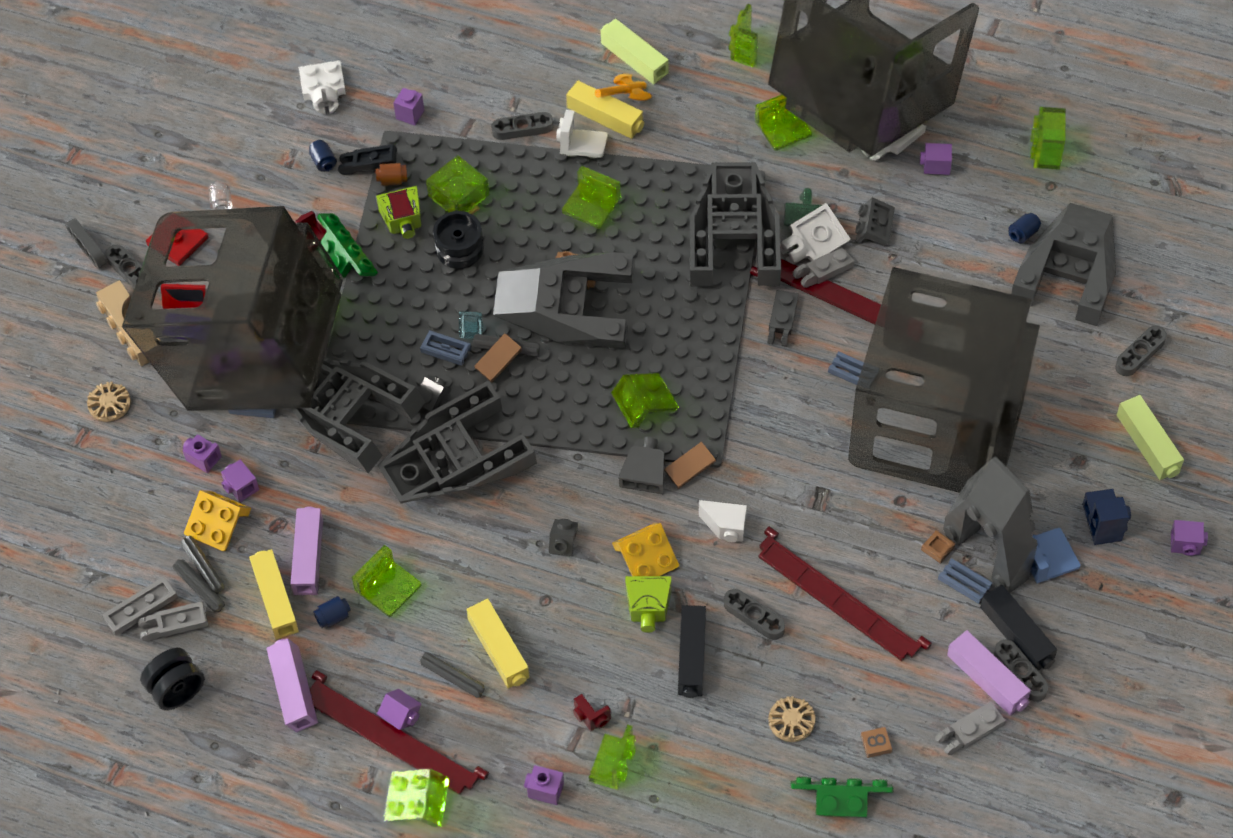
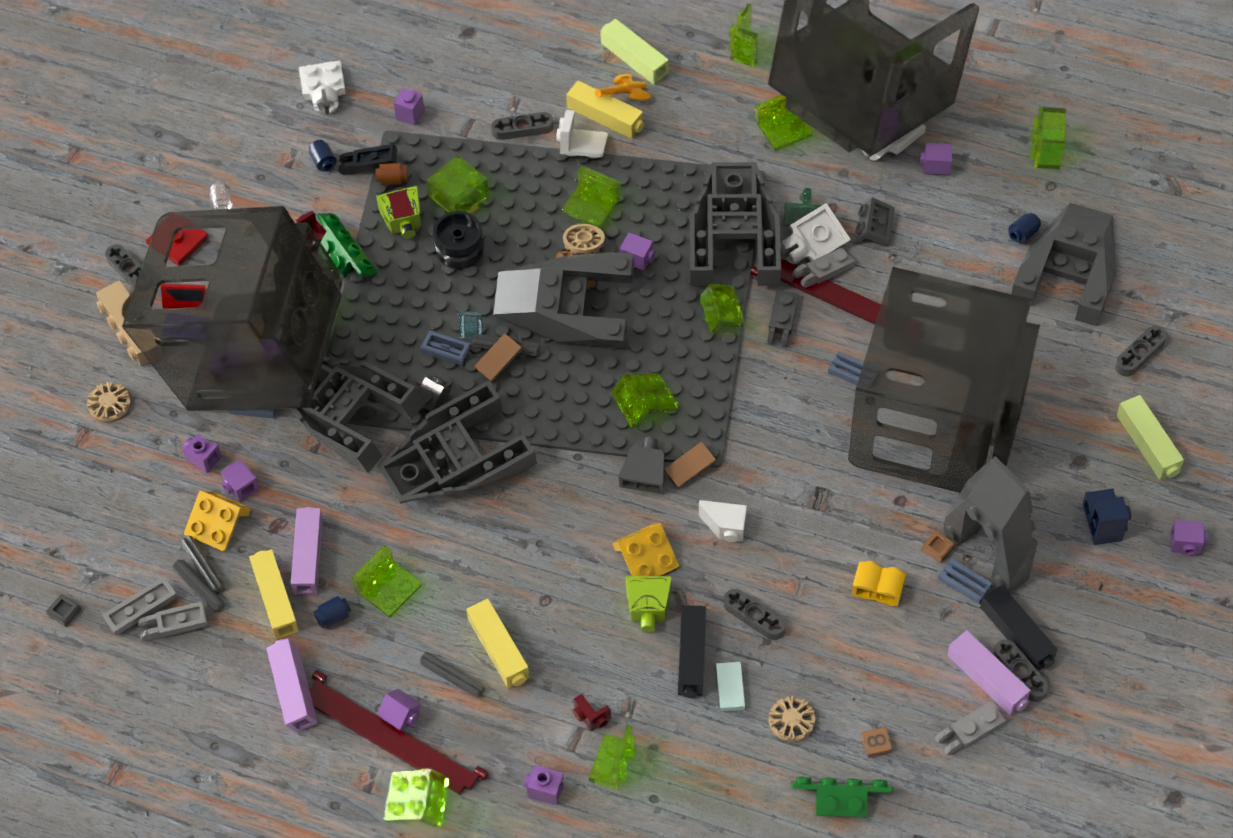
(63, 610): none -> dark grey tile
(86, 243): dark grey beam -> none
(172, 678): black wheel -> none
(562, 537): dark grey bracket -> none
(583, 239): none -> tan wheel
(640, 248): none -> medium lavender brick
(721, 307): none -> clear neon green bracket
(730, 686): none -> light aqua tile
(838, 599): dark red piece -> none
(878, 583): none -> yellow brick
(1053, 556): medium blue bracket -> none

